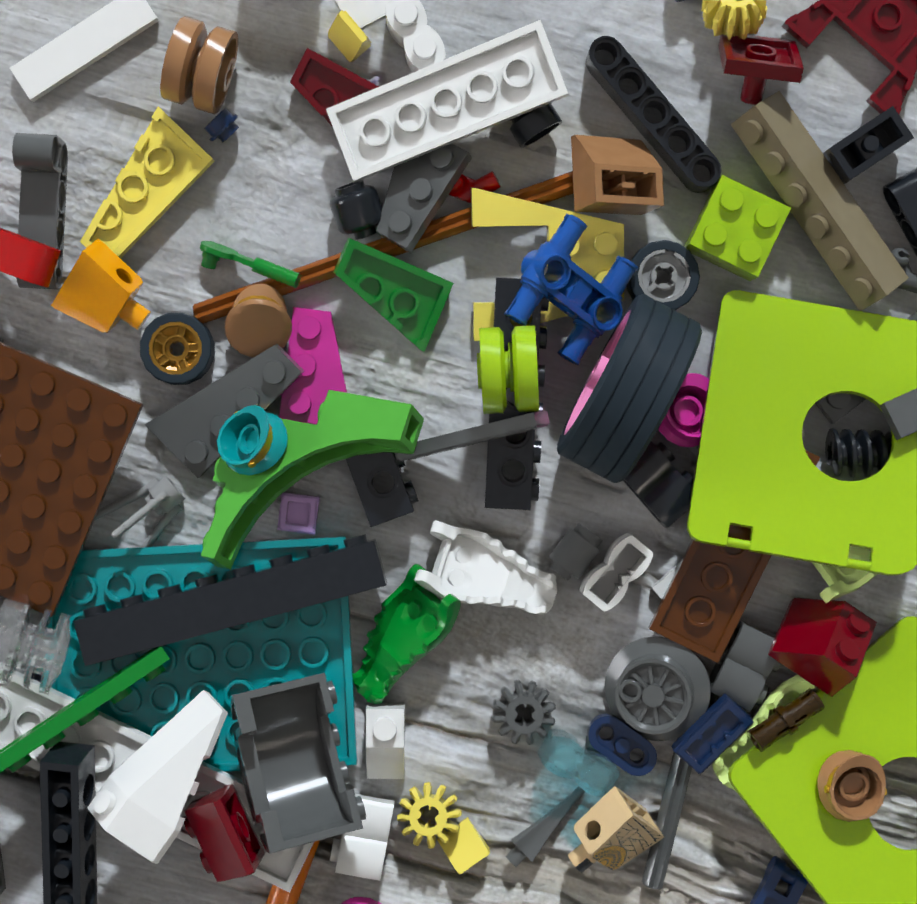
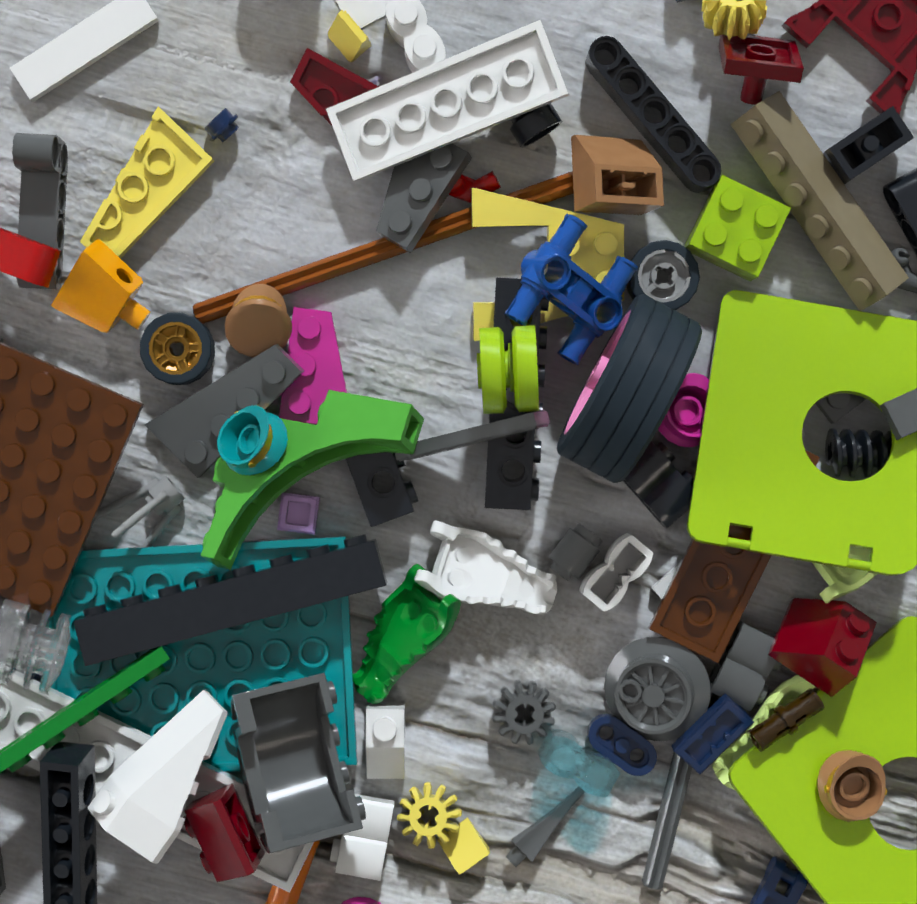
(199, 65): medium nougat wheel -> none
(213, 252): green piece -> none
(356, 209): black head -> none
(395, 289): green wing -> none
(613, 832): tan torso -> none

